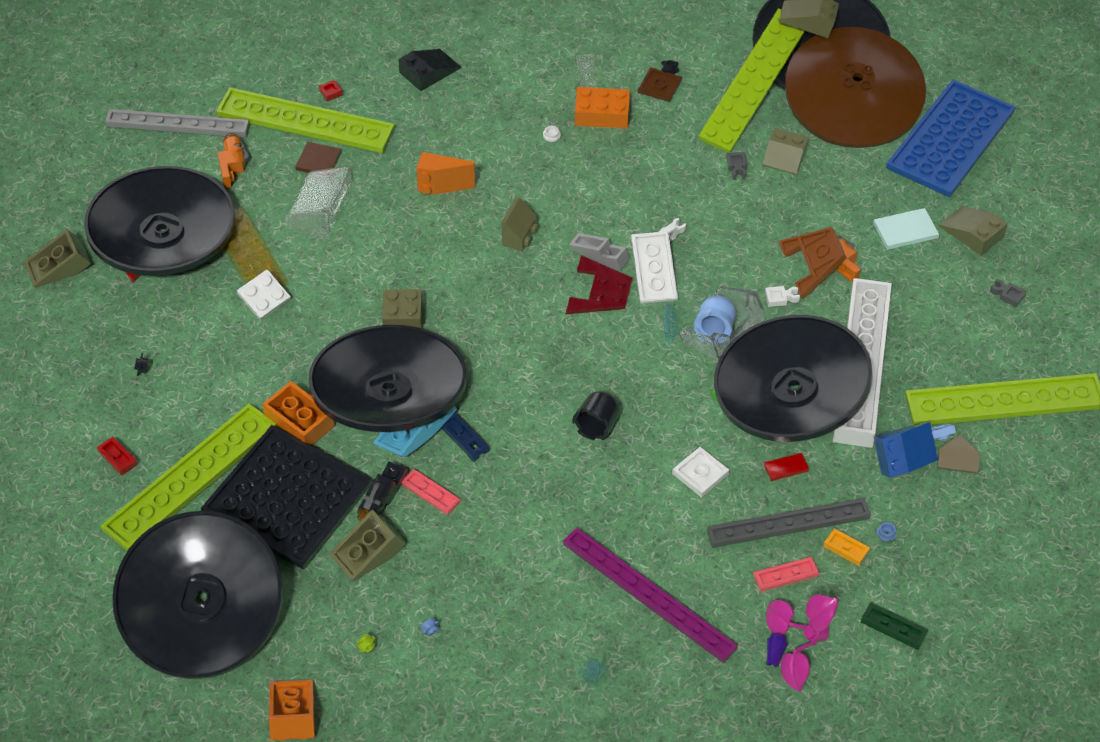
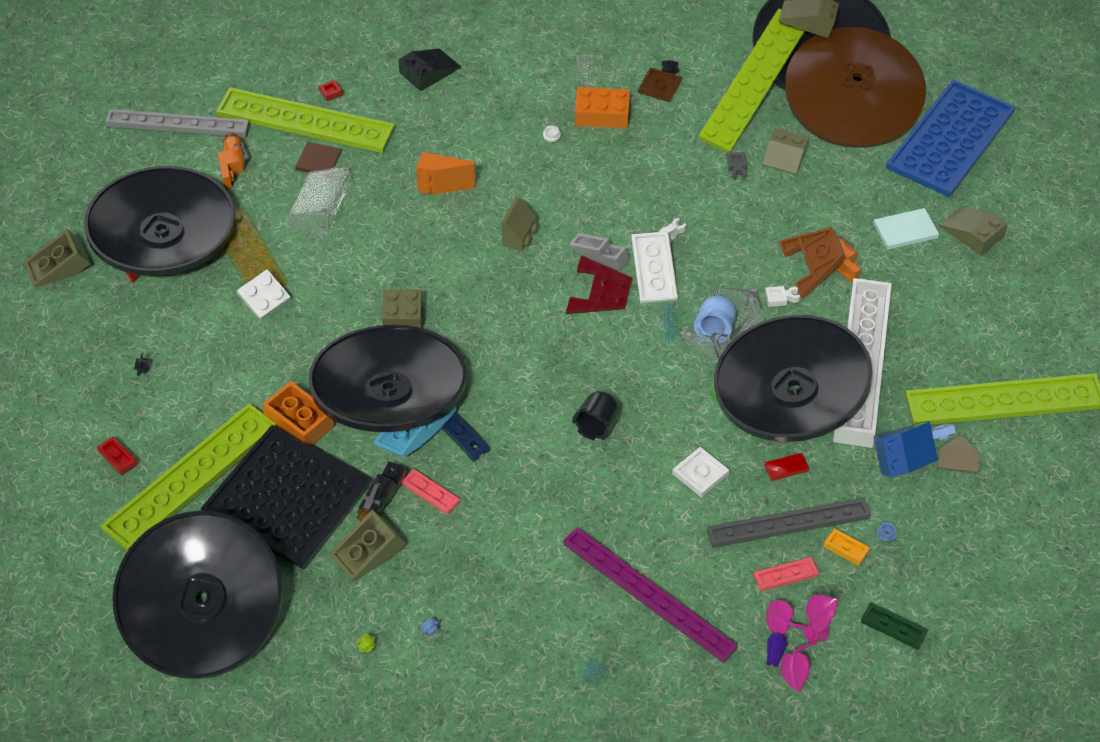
(291, 710): orange slope -> none
(1010, 294): dark grey plate -> none

